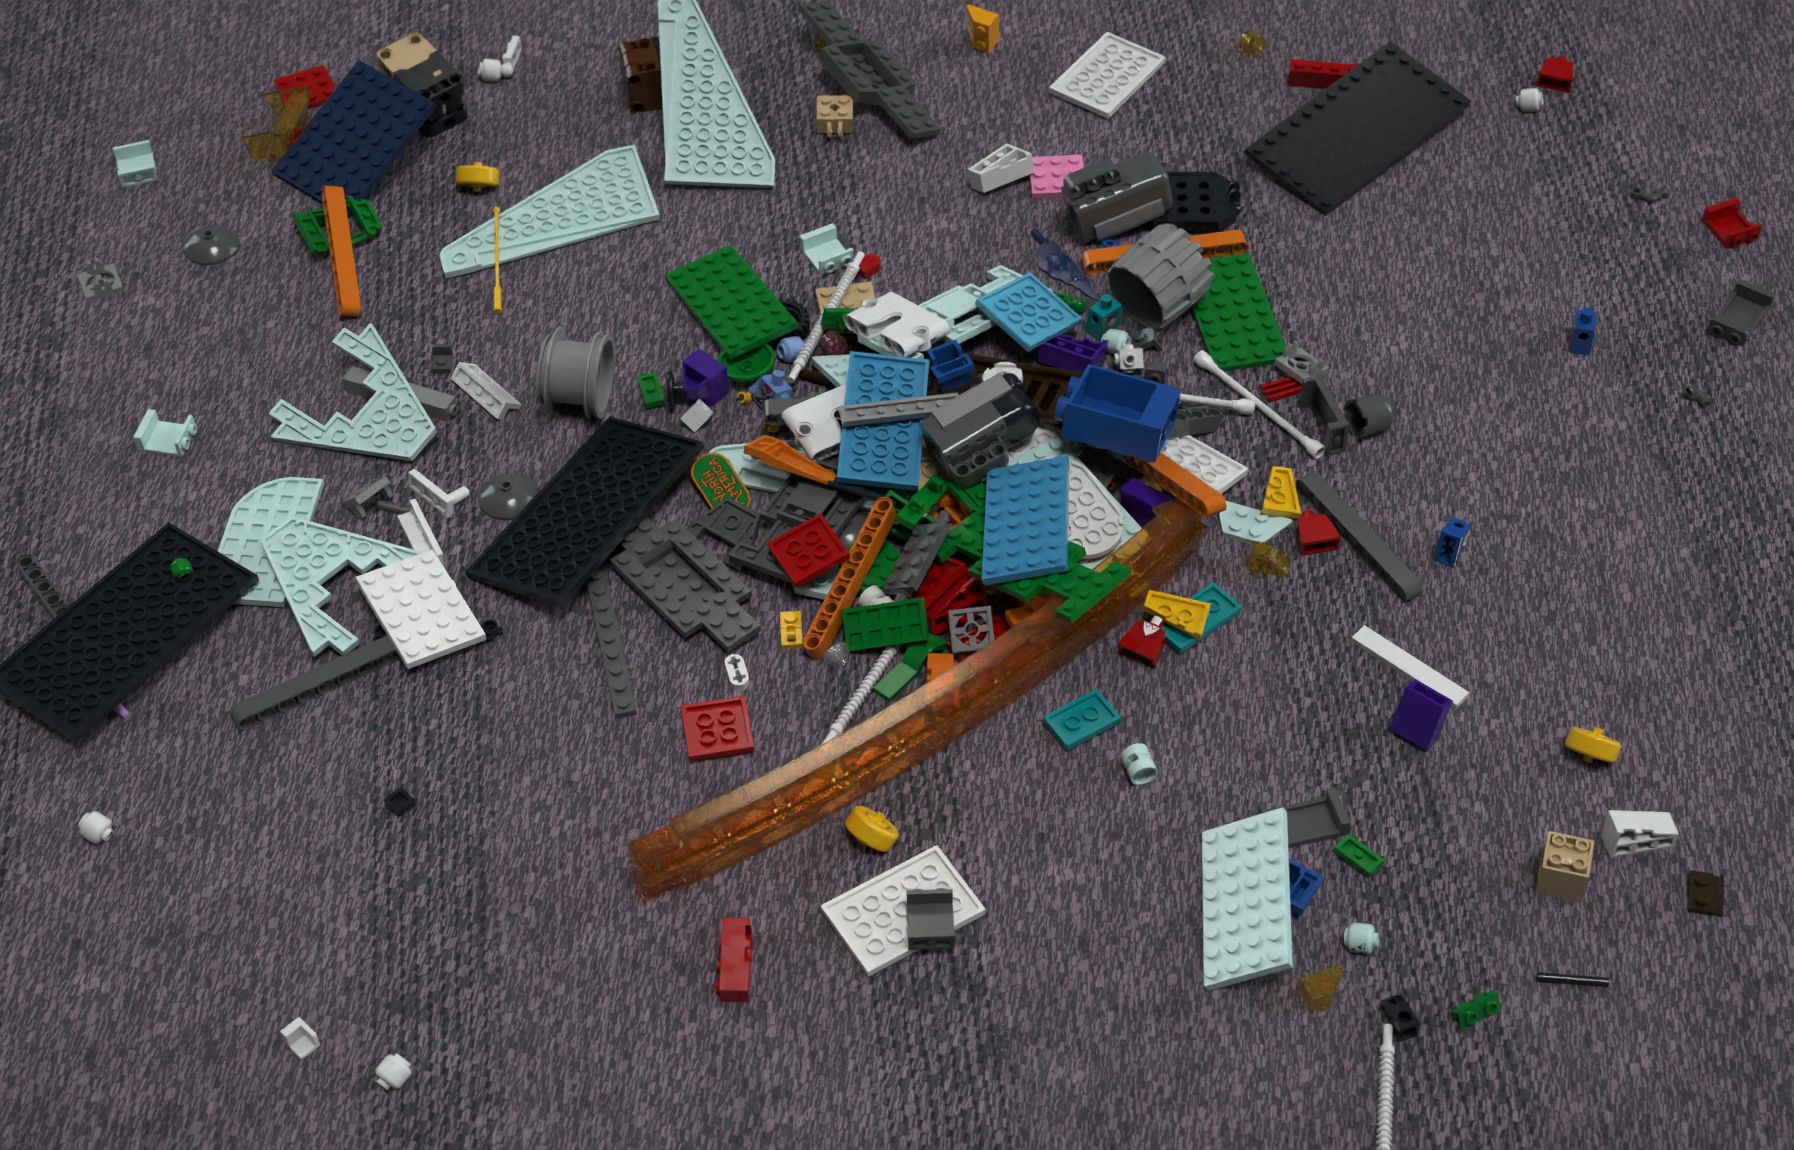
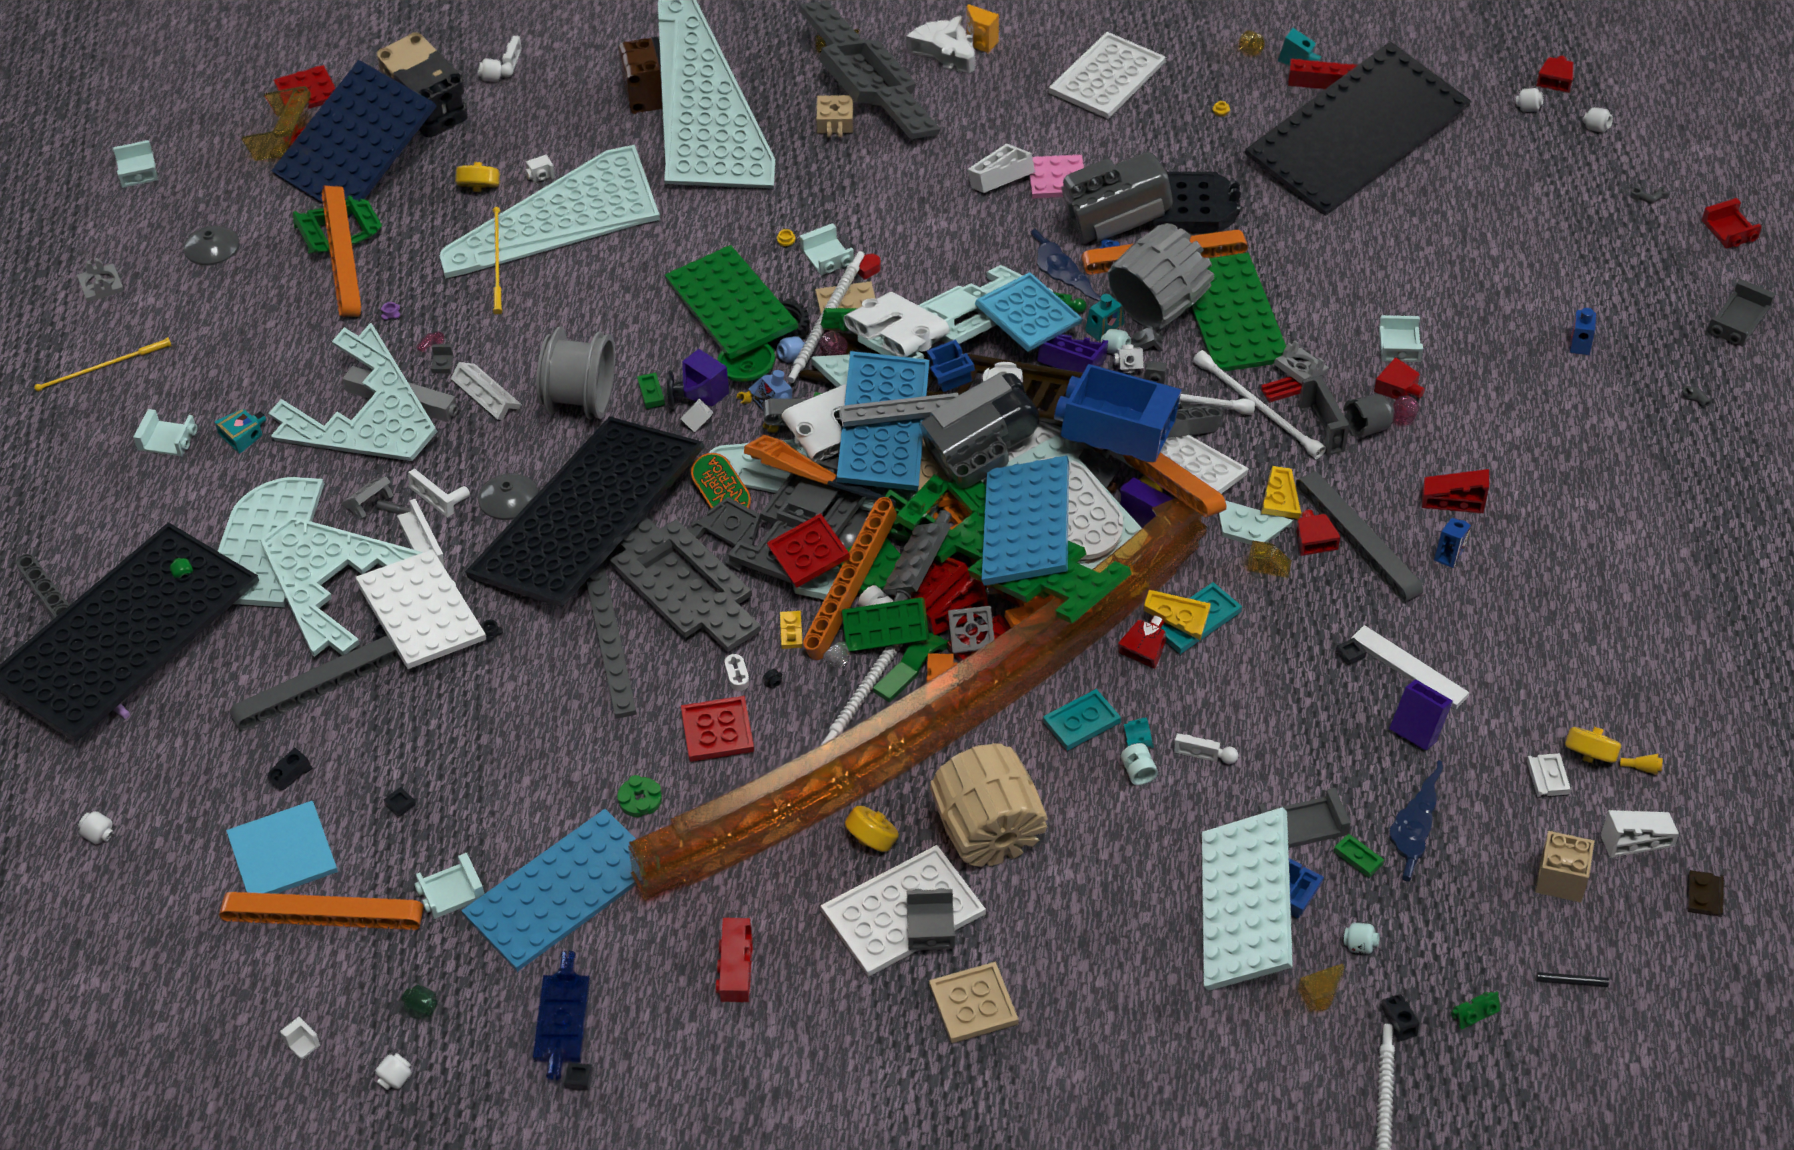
(142, 351): none -> yellow piece
(240, 429): none -> teal torso
(282, 850): none -> medium azure tile
(289, 769): none -> black leg
(321, 910): none -> orange beam
(390, 310): none -> medium lavender plate
(419, 1001): none -> clear green head
(429, 340): none -> clear pink arm
(450, 888): none -> light aqua panel
(539, 169): none -> white brick
(555, 891): none -> dark azure plate
(561, 1017): none -> clear blue plate
(578, 1076): none -> black plate
(635, 786): none -> green plate
(772, 678): none -> black plate
(786, 237): none -> yellow plate
(944, 42): none -> white animal
(973, 1002): none -> tan plate
(988, 804): none -> tan wheel
(1138, 732): none -> teal piece
(1204, 749): none -> white plate
(1221, 108): none -> yellow plate
(1297, 47): none -> teal torso
(1351, 651): none -> black plate
(1398, 380): none -> red torso
(1400, 338): none -> light aqua panel
(1405, 410): none -> clear pink head
(1415, 823): none -> dark blue piece
(1457, 491): none -> red wedge
(1548, 775): none -> white plate
(1598, 119): none -> white head
(1648, 763): none -> yellow cone

